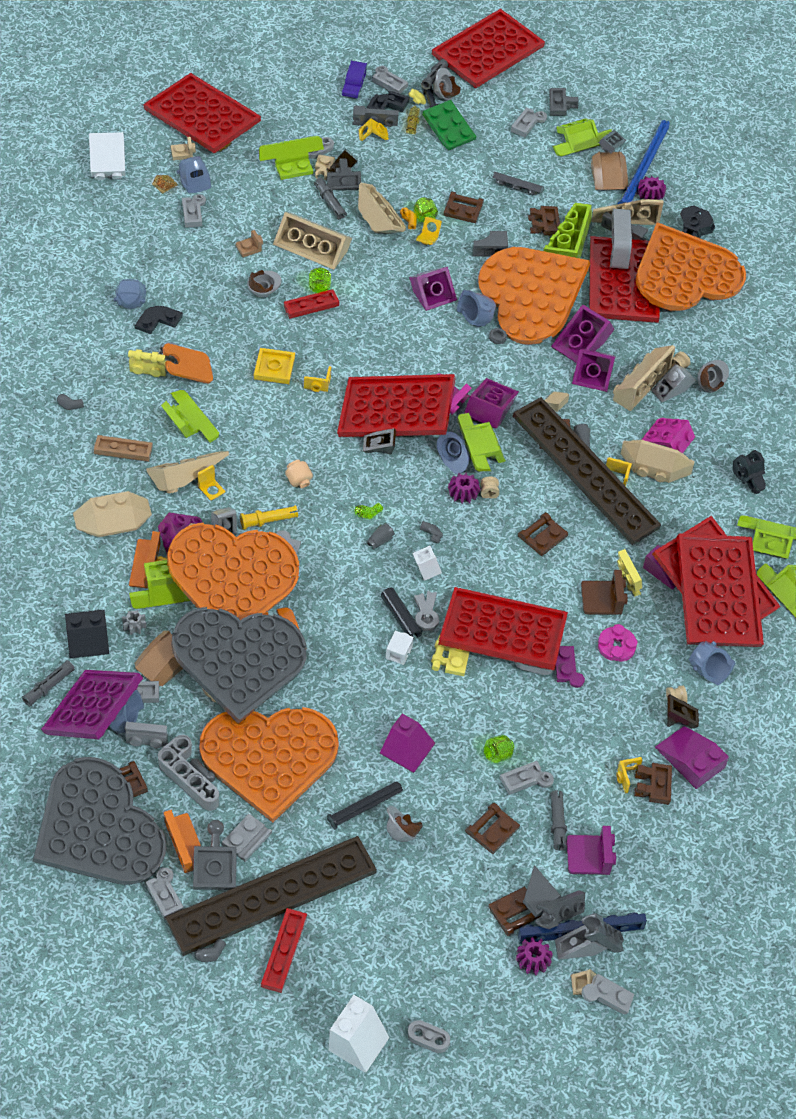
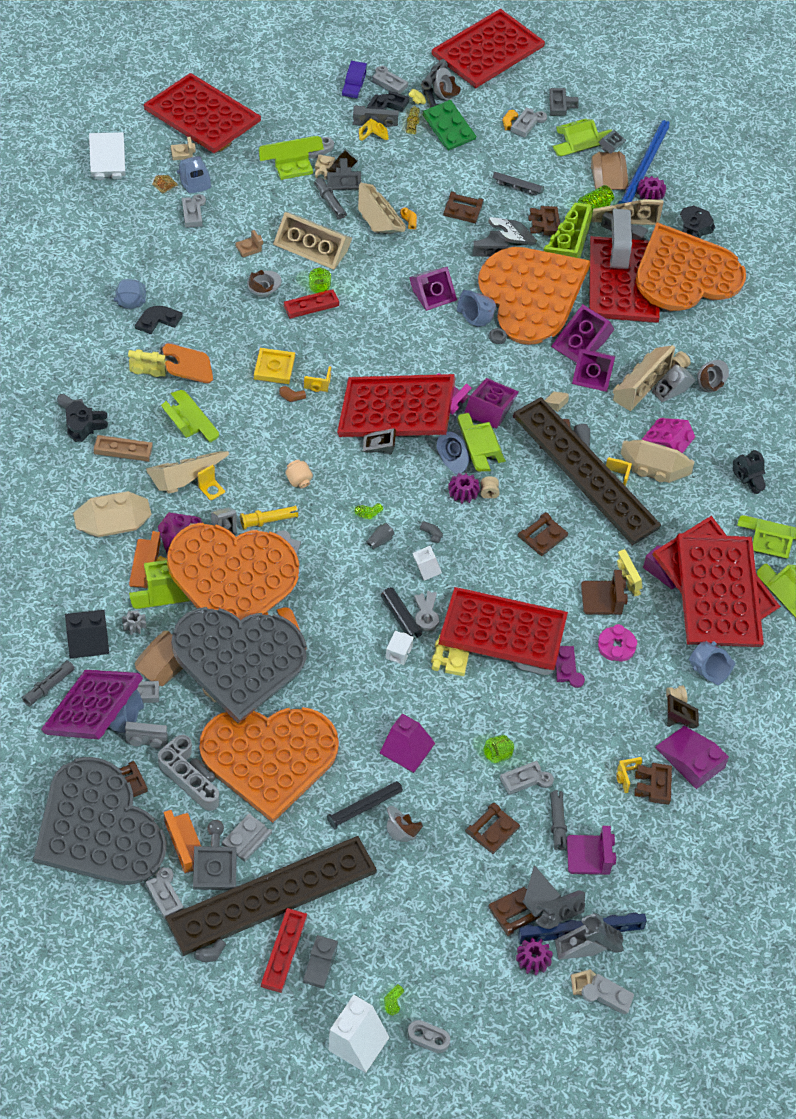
(83, 421): none -> black hinge
(291, 395): none -> dark orange arm
(320, 961): none -> dark grey arch
(391, 1002): none -> clear neon green arm
(424, 208): clear neon green head -> none
(428, 237): yellow bracket -> none
(509, 116): none -> light orange arm
(514, 231): none -> piece
(598, 198): none -> clear neon green piece

